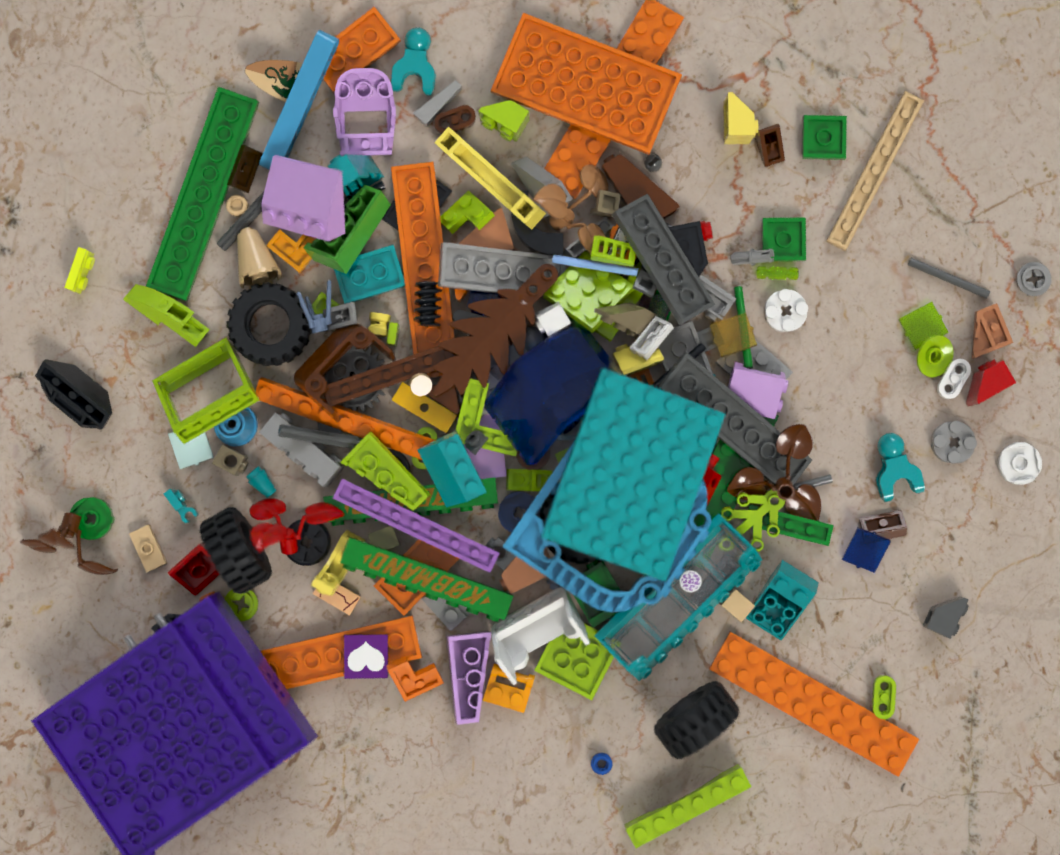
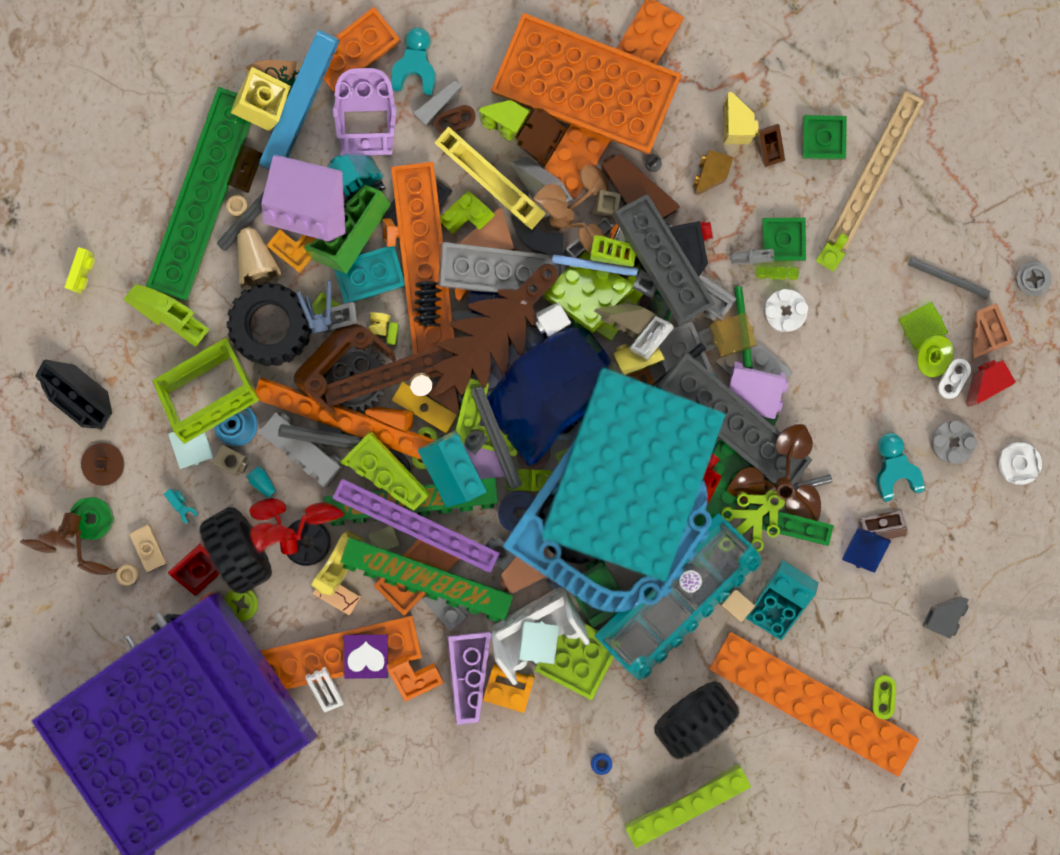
(102, 464): none -> reddish brown piece
(127, 575): none -> tan tile
(261, 99): none -> light yellow slope
(318, 675): none -> white tile
(389, 232): none -> orange plate
(397, 418): none -> orange slope
(496, 437): none -> dark grey axle
(538, 642): none -> light aqua piece
(540, 135): none -> reddish brown plate
(714, 171): none -> pearl gold slope
(832, 254): none -> lime plate

